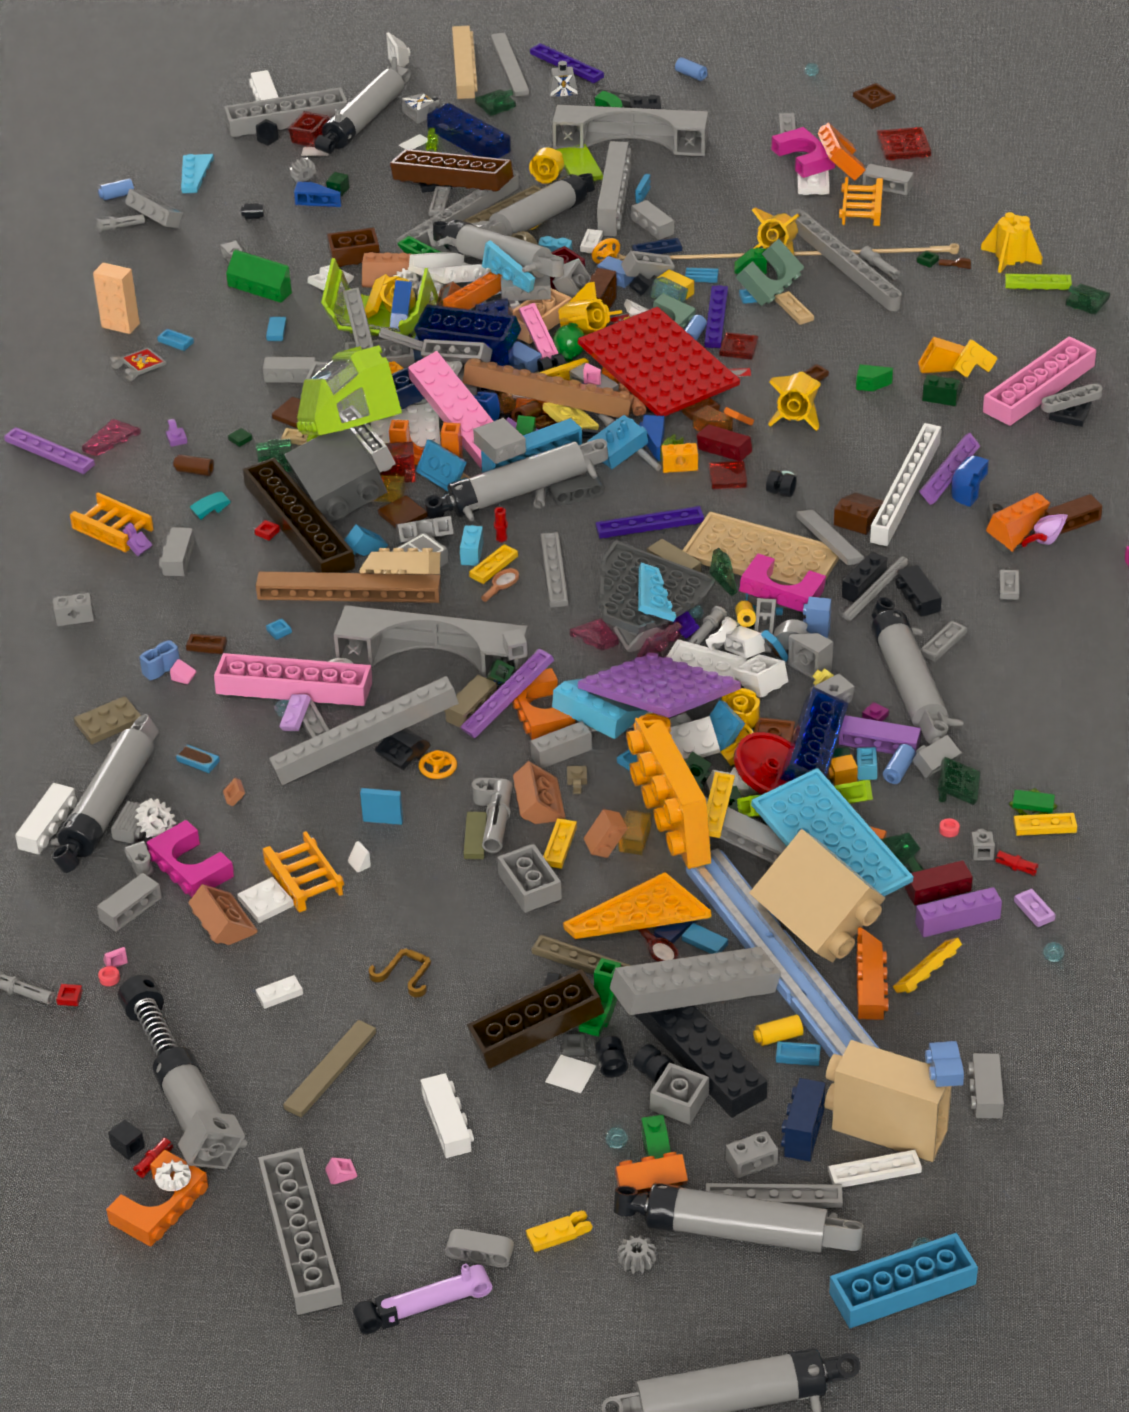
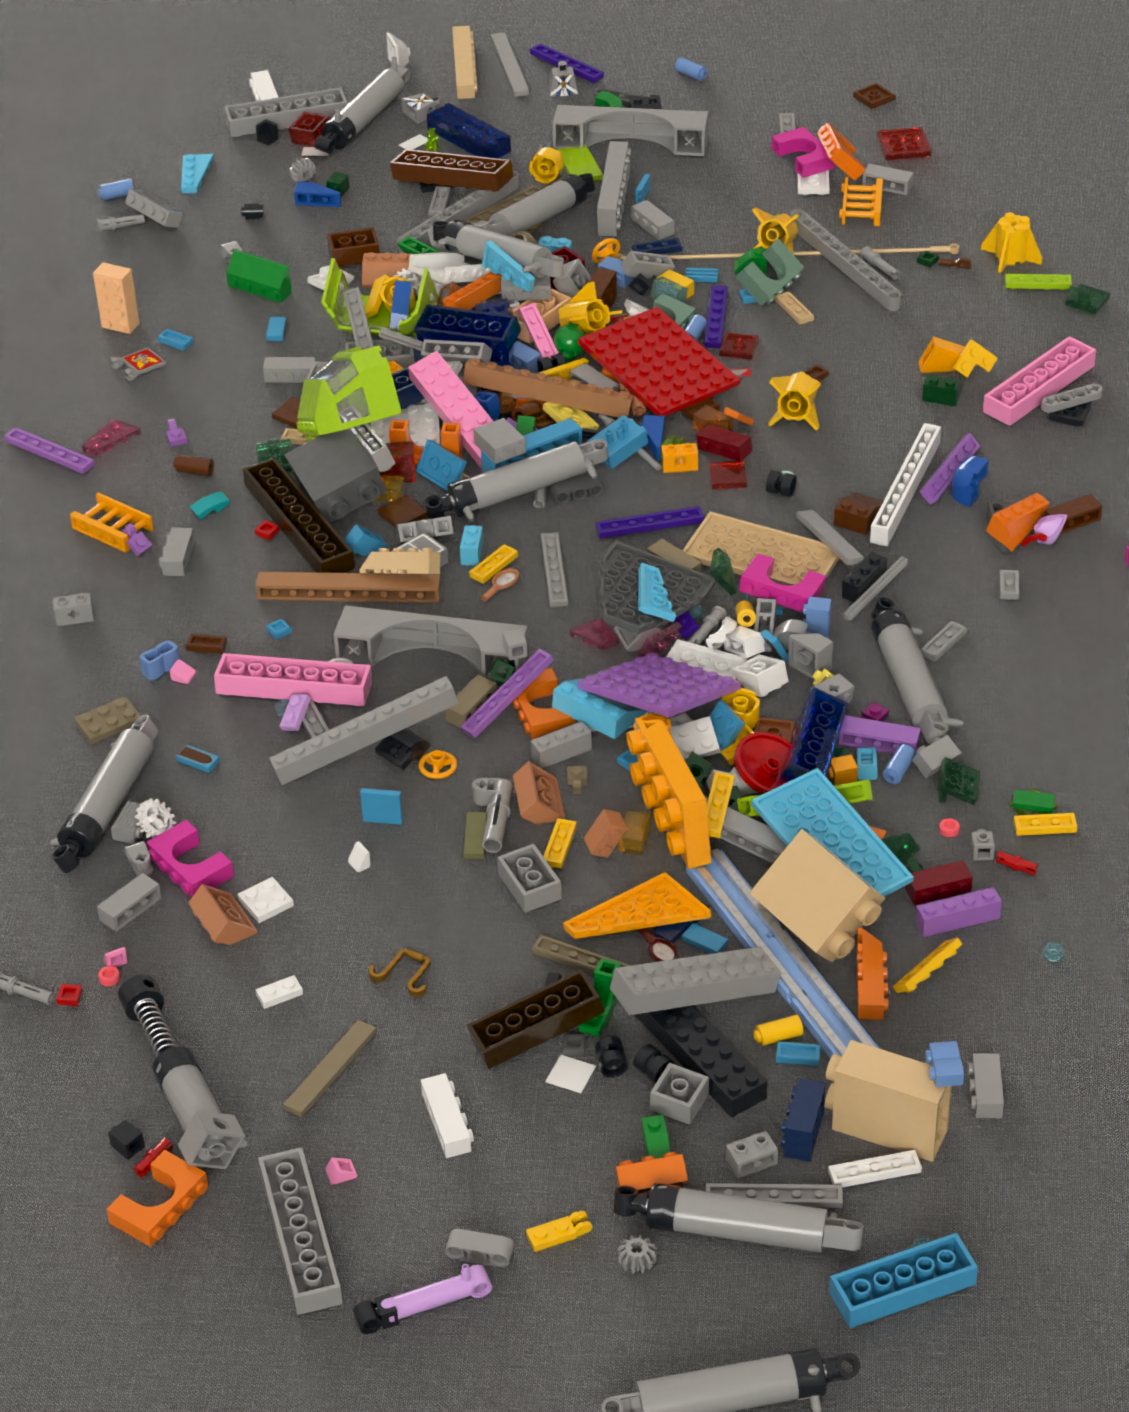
(46, 818): white brick -> none
(181, 1178): white gear -> none
(234, 792): nougat plate -> none
(240, 437): dark green tile -> none
(291, 884): light orange fence -> none
(496, 101): clear green plate -> none
(500, 524): red pin -> none
(590, 240): white plate -> none
(592, 375): bright pink slope -> none
(616, 1138): clear light blue plate -> none
(811, 69): clear light blue plate -> none
(873, 377): green slope -> none
(918, 591): black brick -> none
(1034, 908): lavender plate -> none

